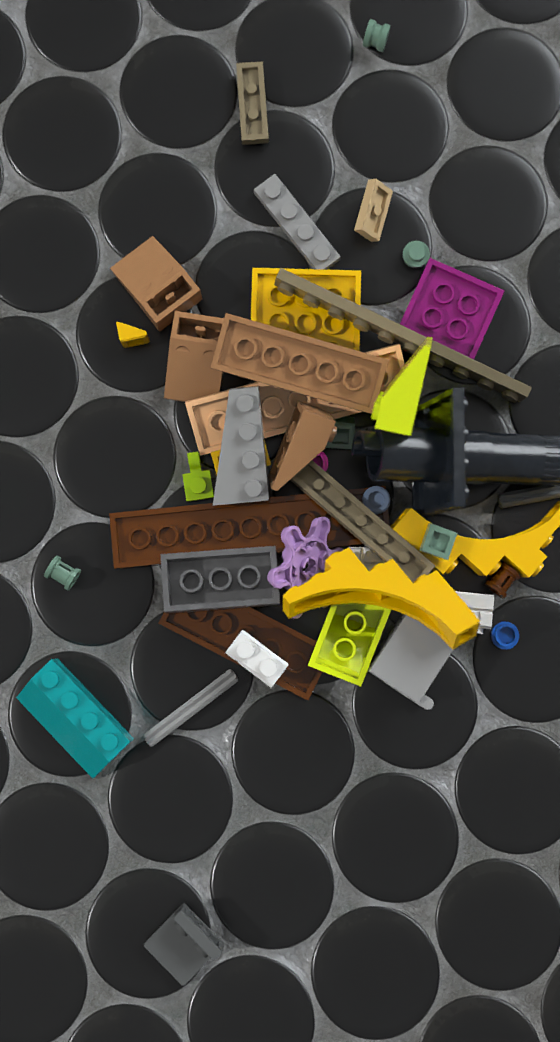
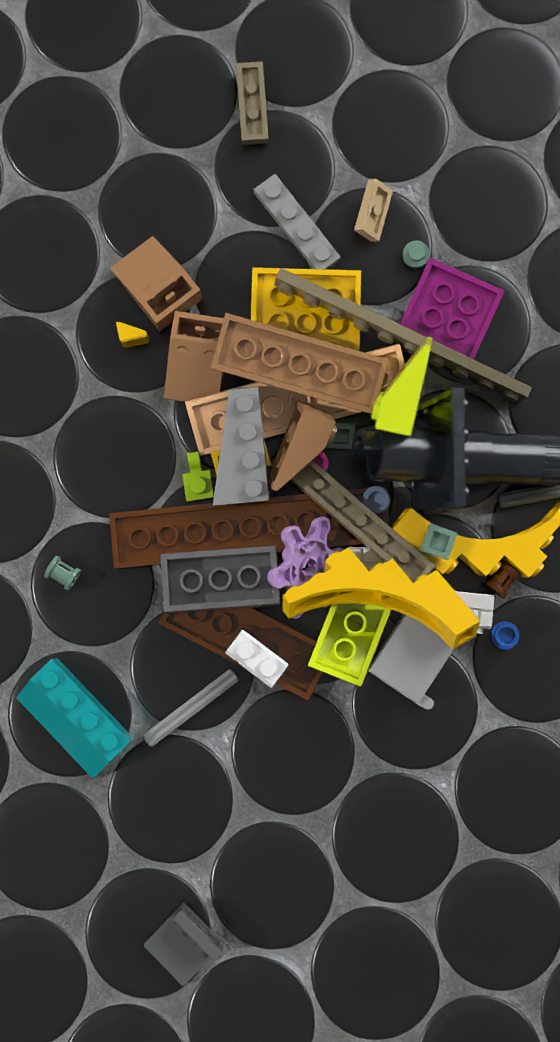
(376, 35): sand green wheel -> none

